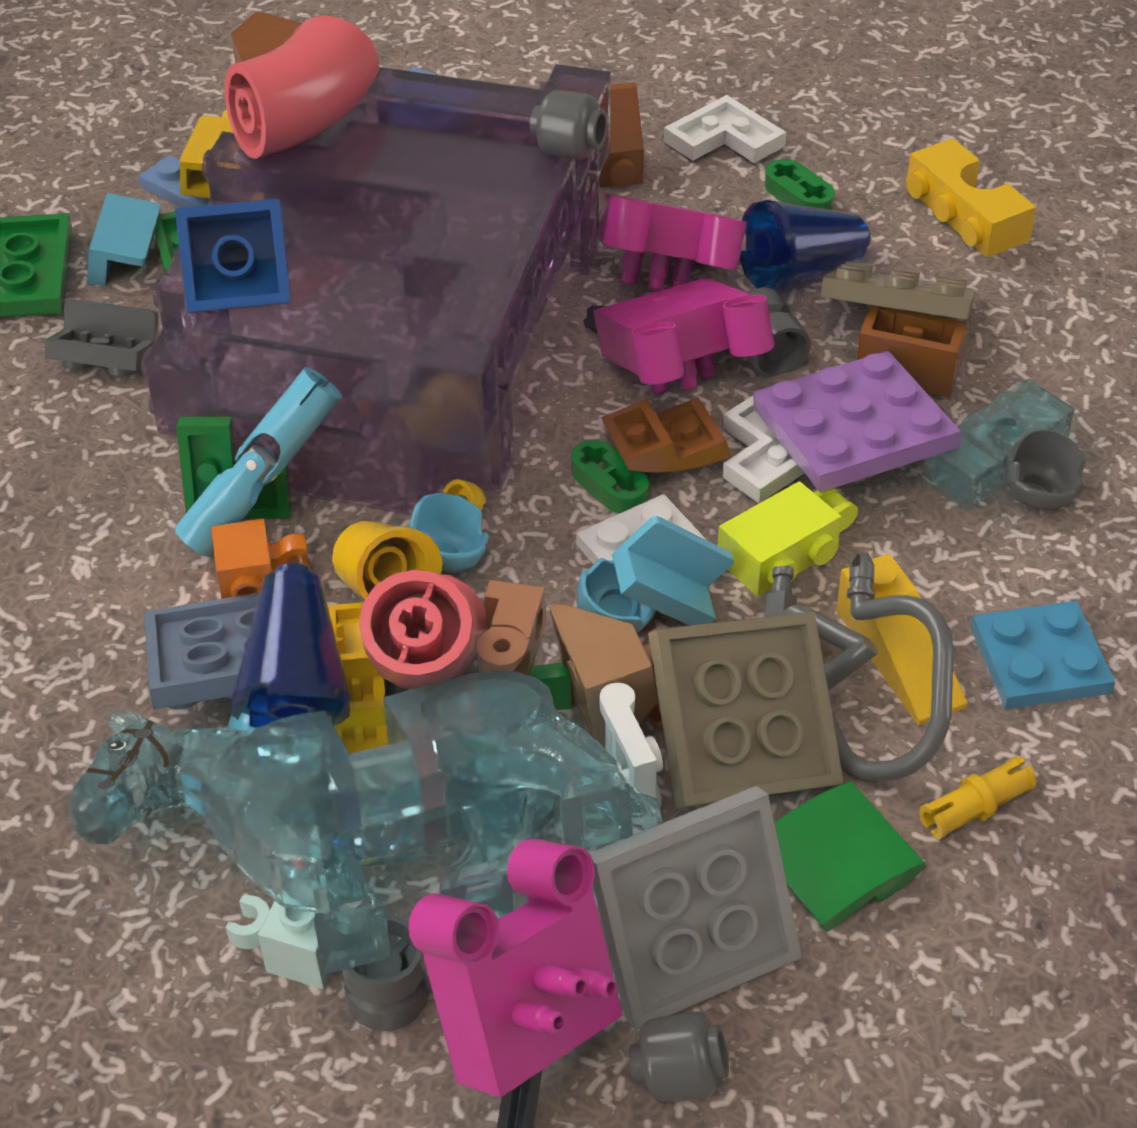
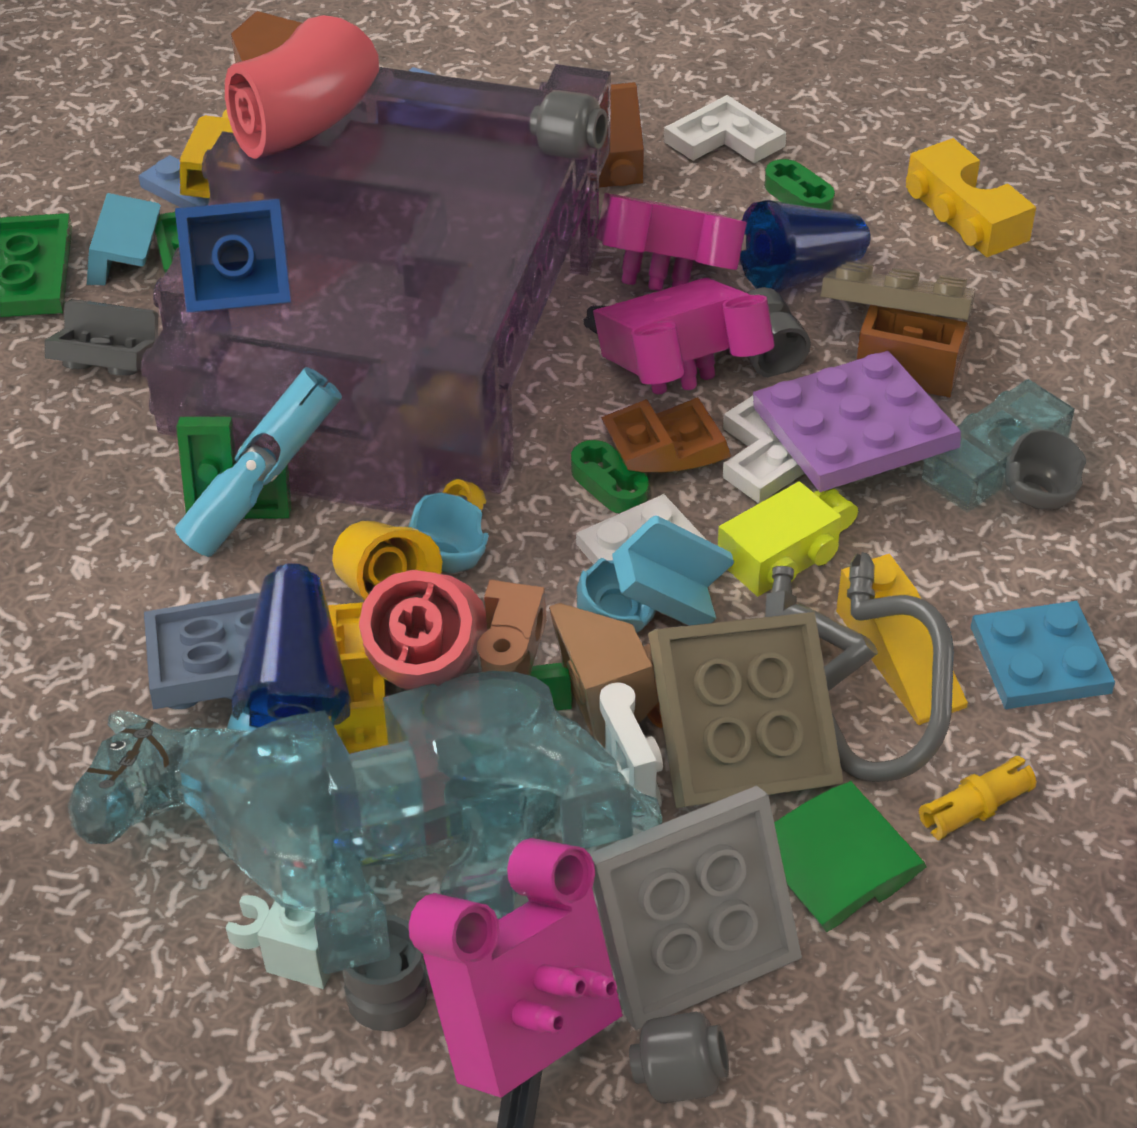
(246, 557): orange brick -> none

